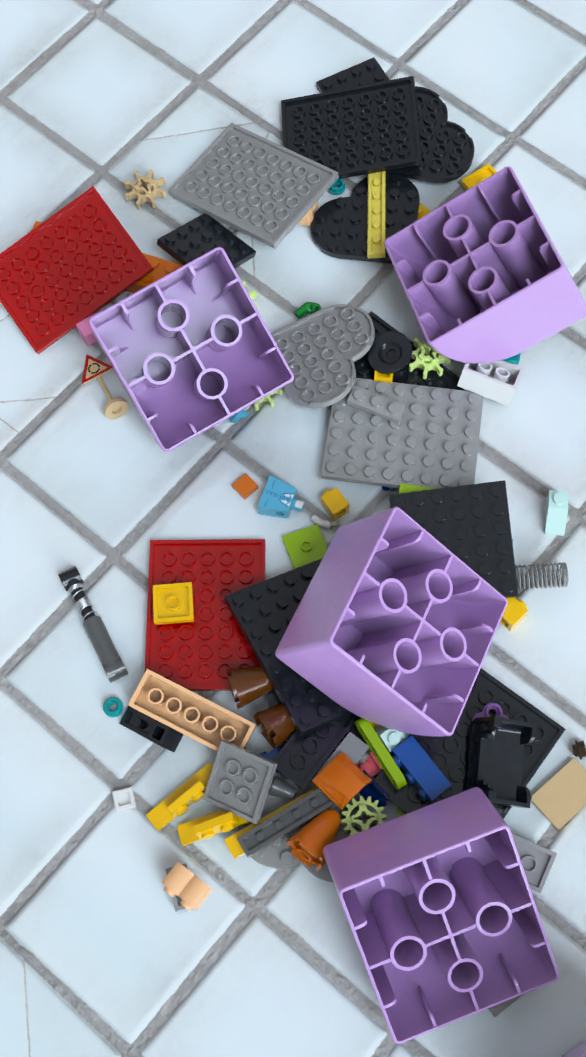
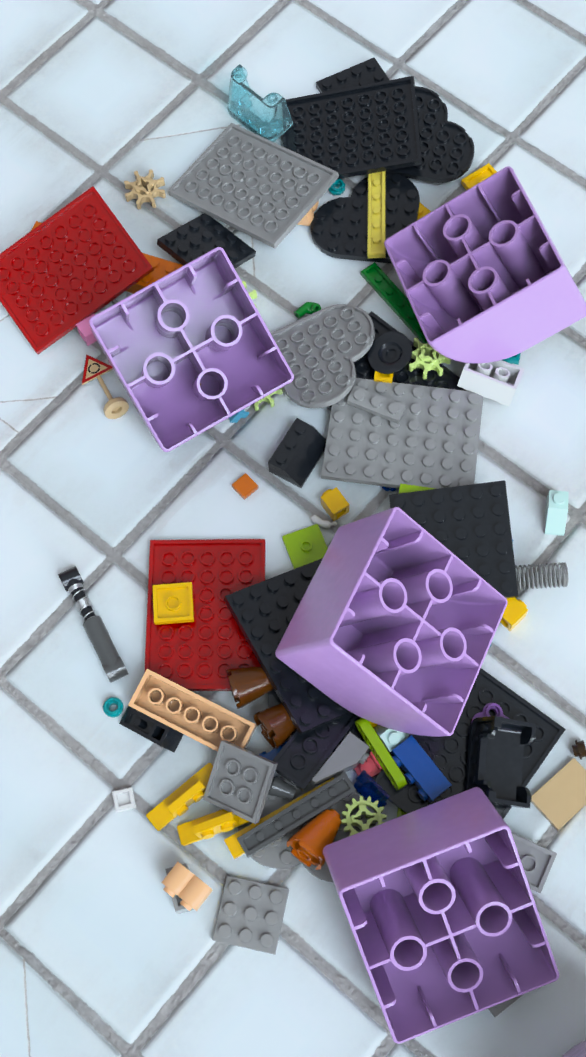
(251, 915): none -> light grey plate
(262, 116): none -> clear light blue windscreen
(279, 499): medium azure torso -> none
(297, 453): none -> black slope
(341, 780): orange slope -> none
(394, 298): none -> green tile

